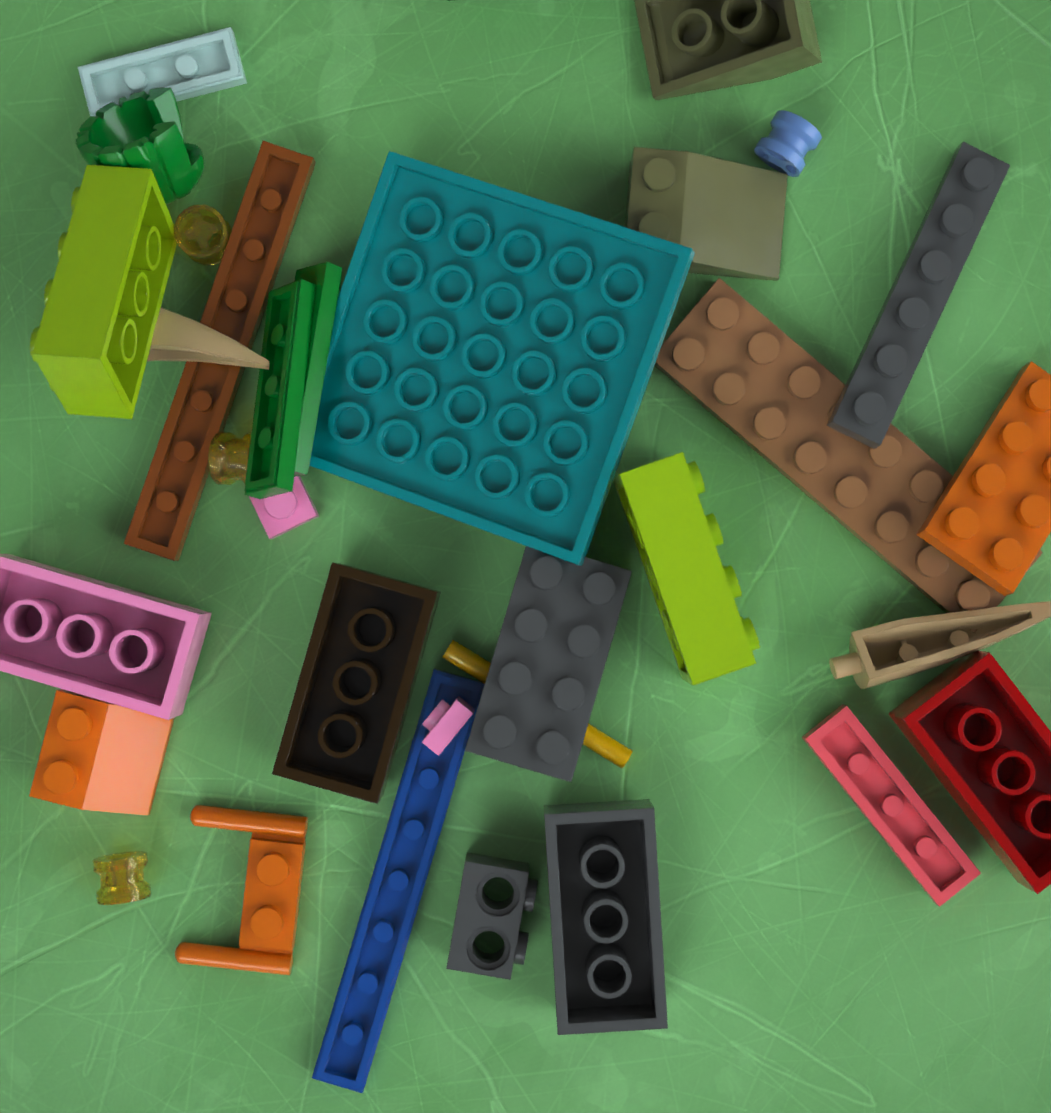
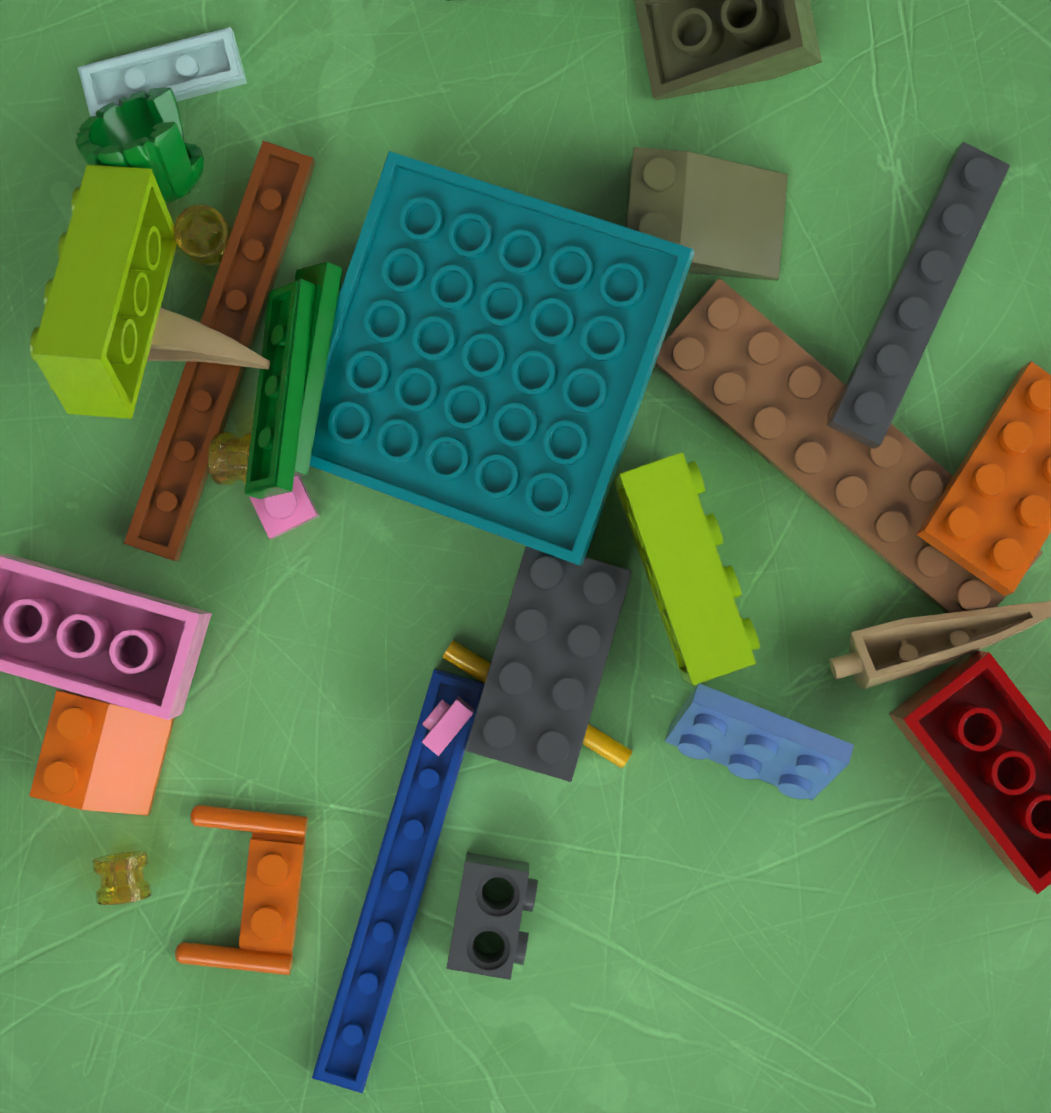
(356, 682): dark brown brick -> none
(605, 917): dark grey brick -> none
(757, 743): none -> medium blue plate
(788, 143): medium blue wheel -> none
(891, 805): coral plate -> none

